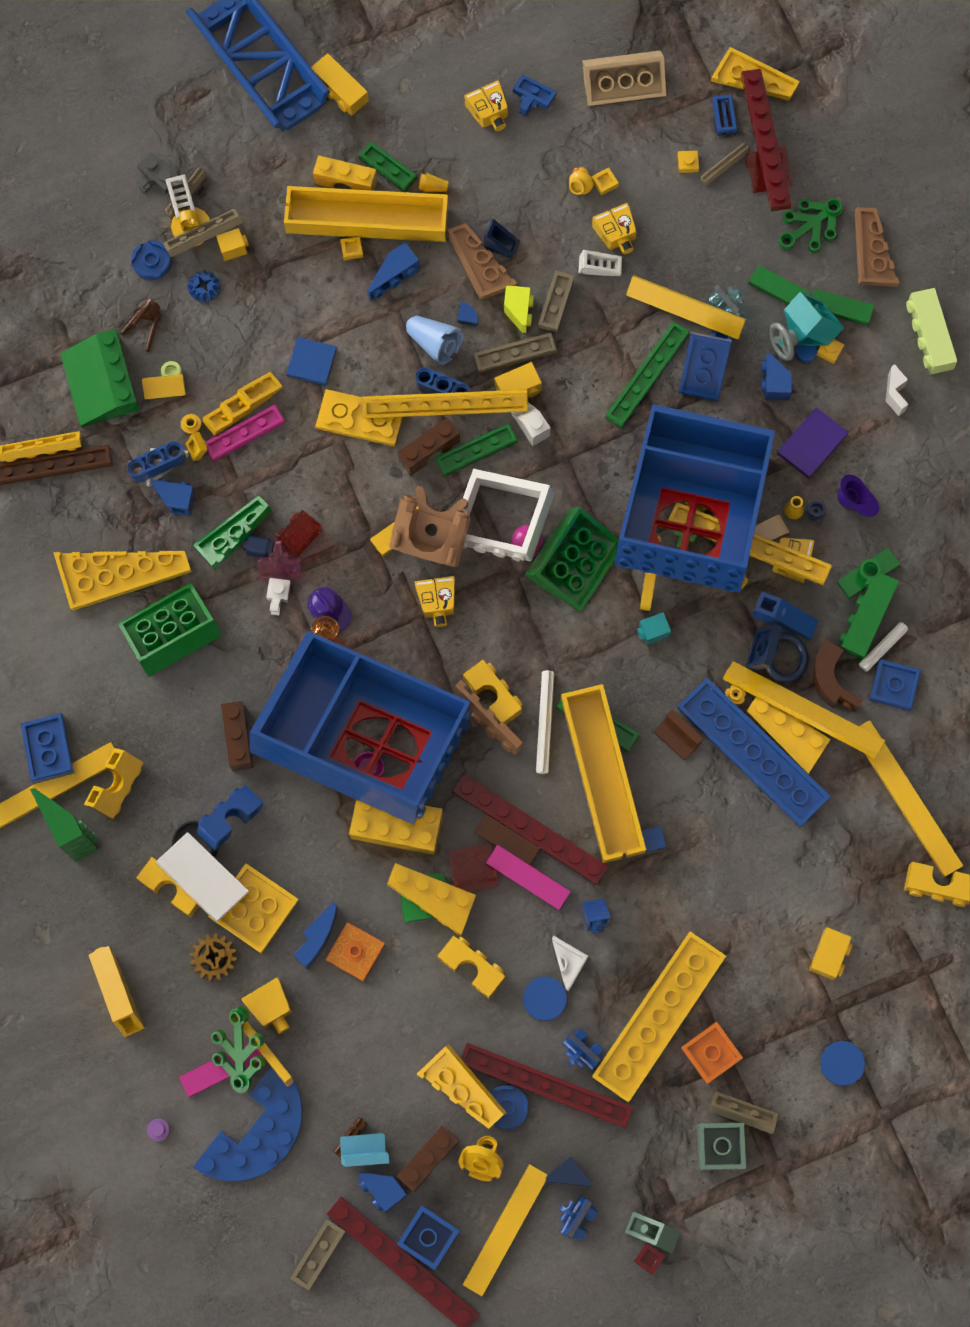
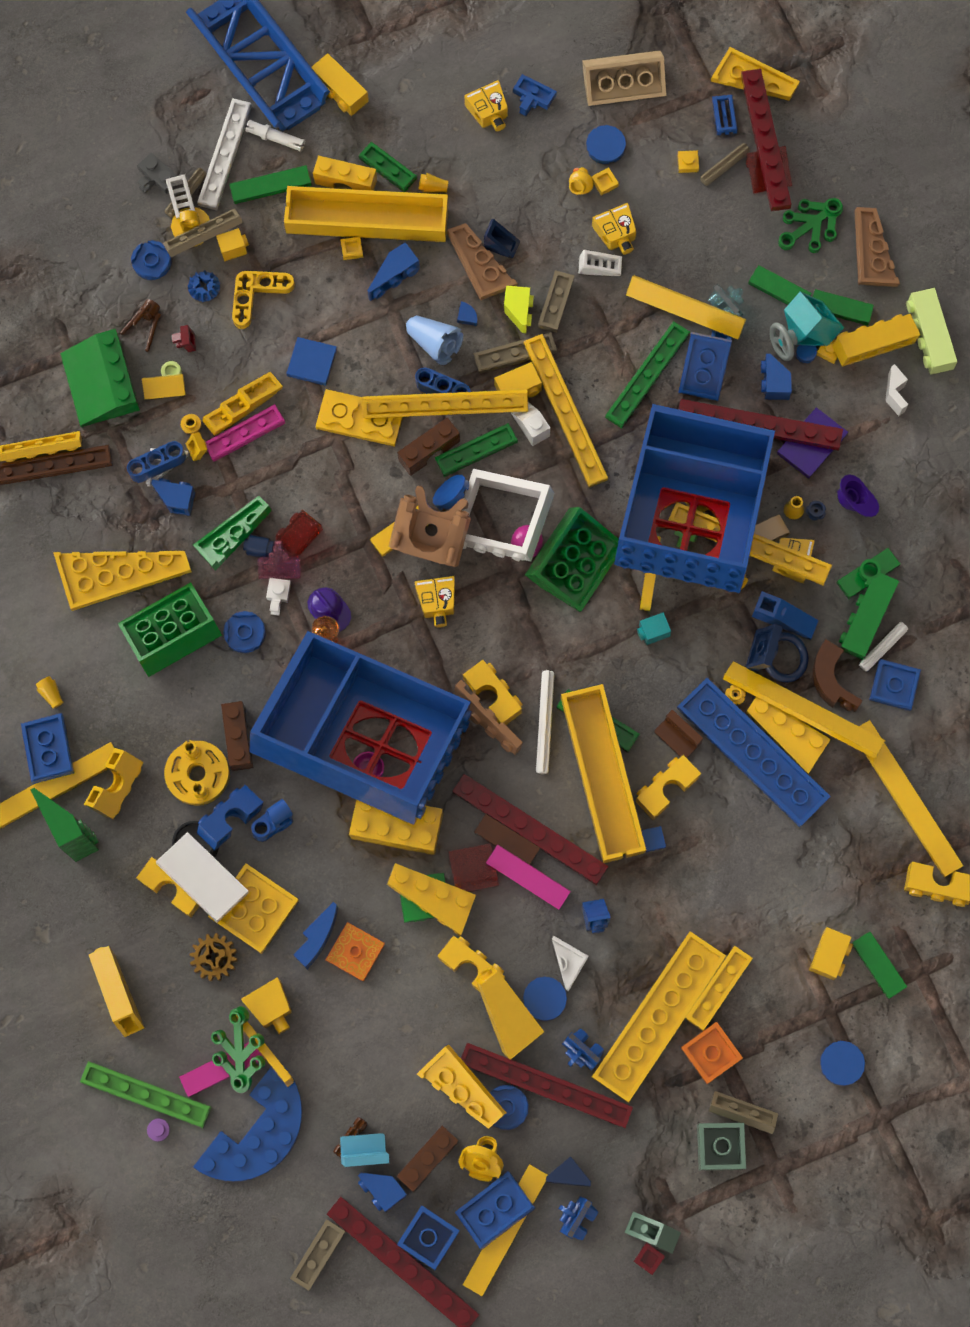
(49, 691): none -> yellow cone
(145, 1094): none -> bright green tile
(185, 338): none -> dark red tile
(194, 755): none -> yellow piece
(224, 154): none -> white tile
(244, 632): none -> blue tile
(253, 285): none -> yellow beam
(269, 133): none -> white pin
(269, 184): none -> green tile
(275, 820): none -> blue piece
(450, 492): none -> blue tile
(495, 1210): none -> blue tile
(508, 1015): none -> yellow slope
(565, 410): none -> yellow tile
(606, 144): none -> blue tile
(680, 772): none -> yellow arch
(718, 988): none -> yellow plate
(784, 428): none -> dark red plate
(875, 339): none -> yellow brick
(879, 965): none -> green tile

